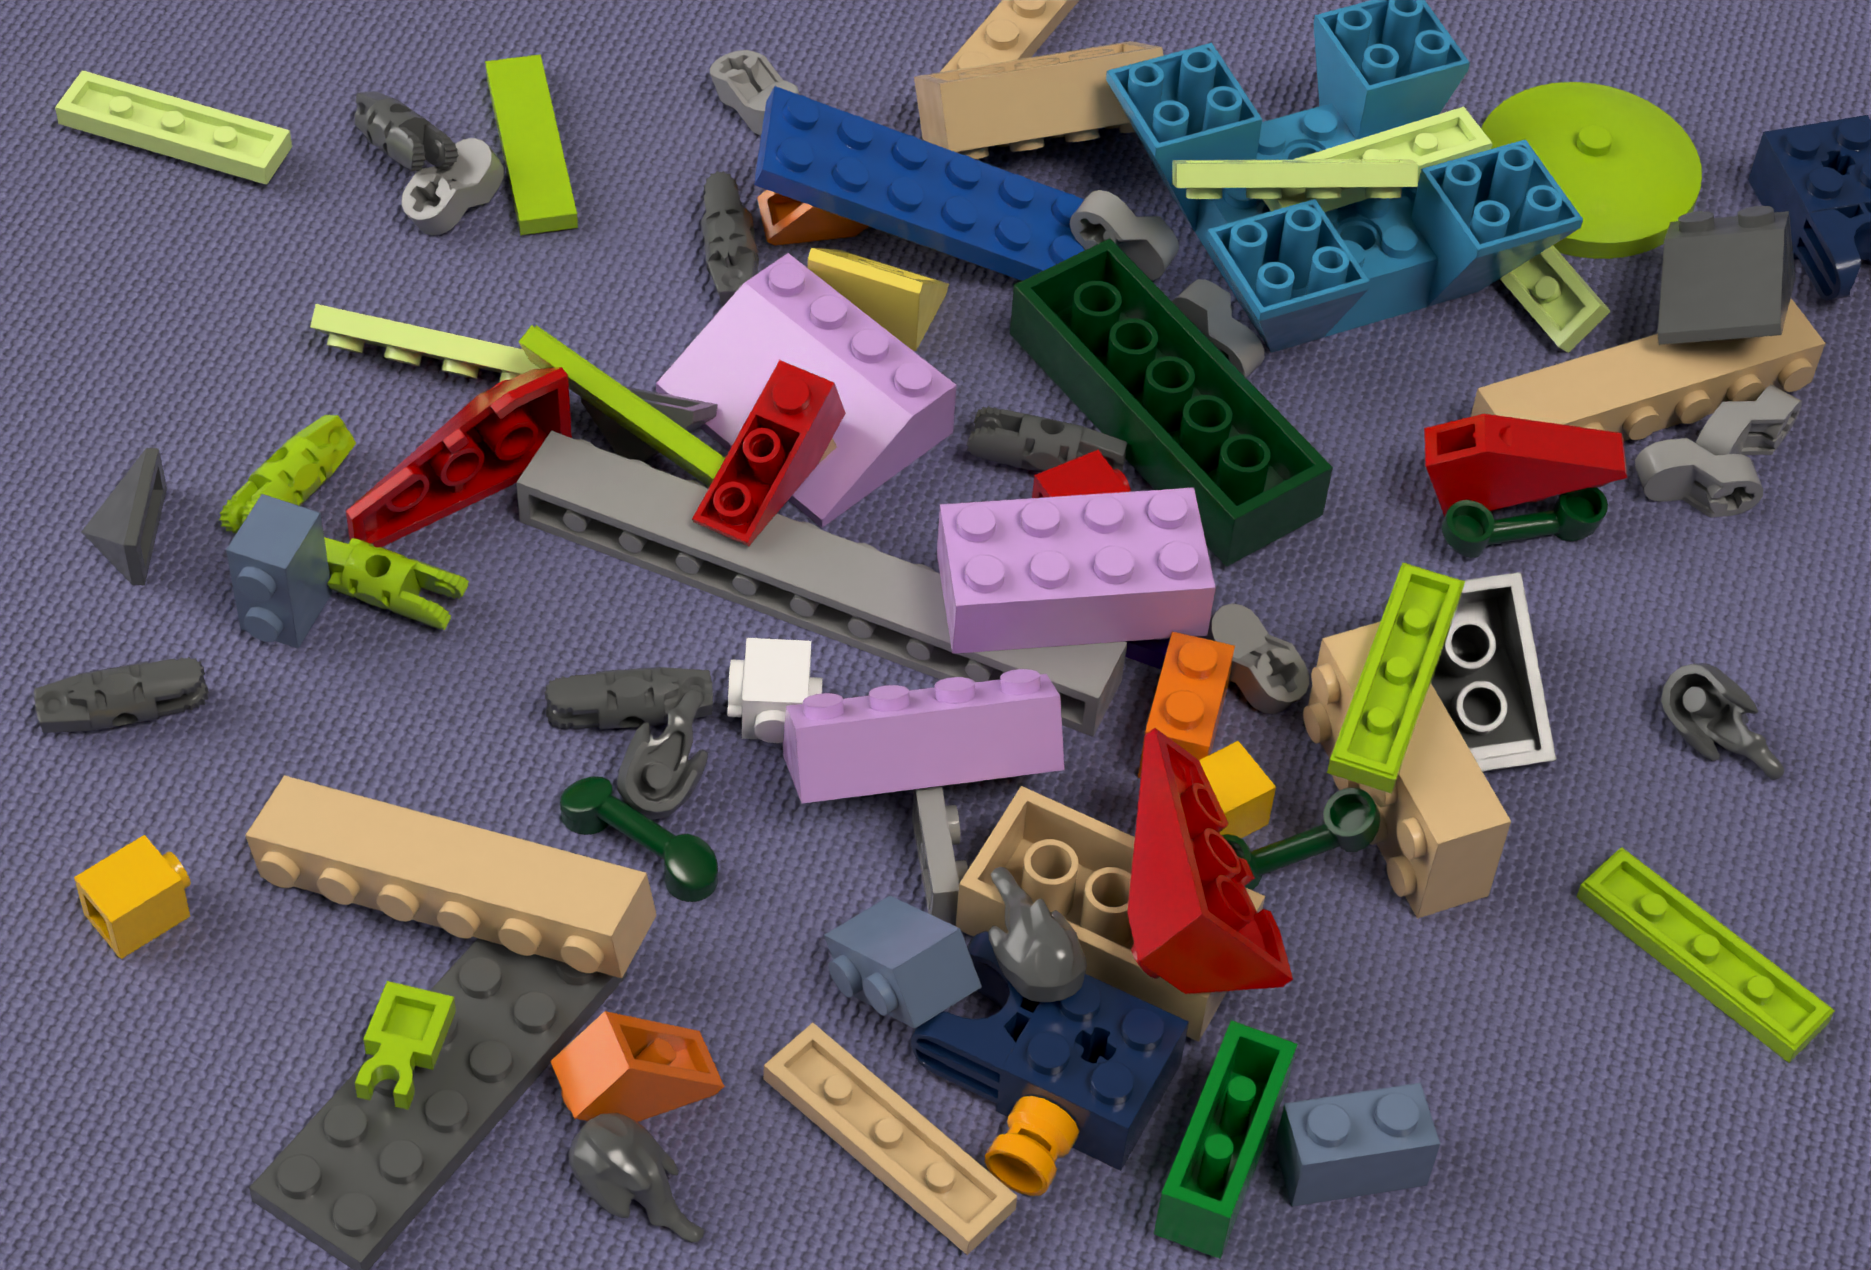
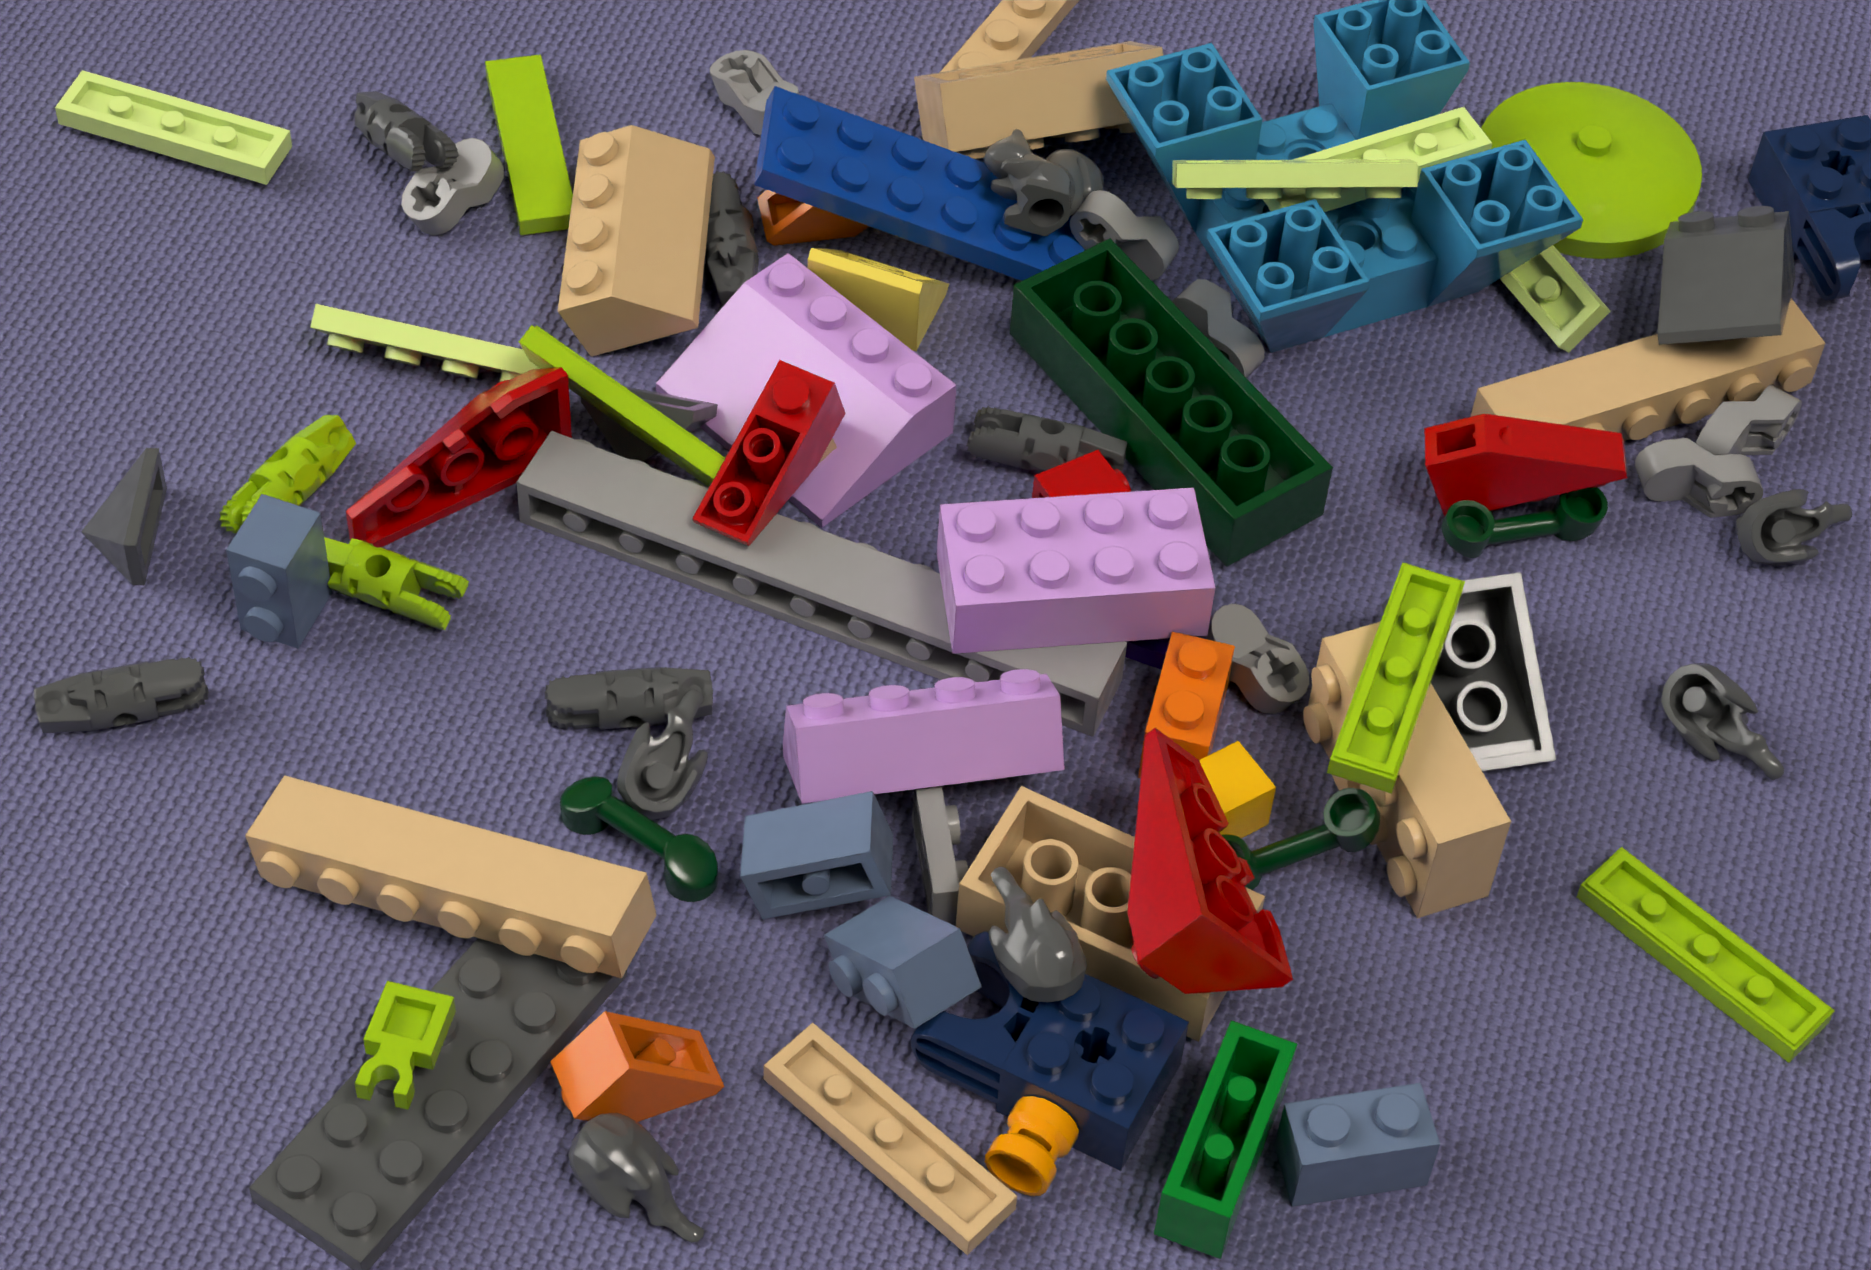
(134, 895): yellow brick -> none
(635, 238): none -> tan slope
(768, 681): white brick -> none
(817, 855): none -> sand blue brick
(1044, 188): none -> dark grey animal
(1777, 526): none -> dark grey piece

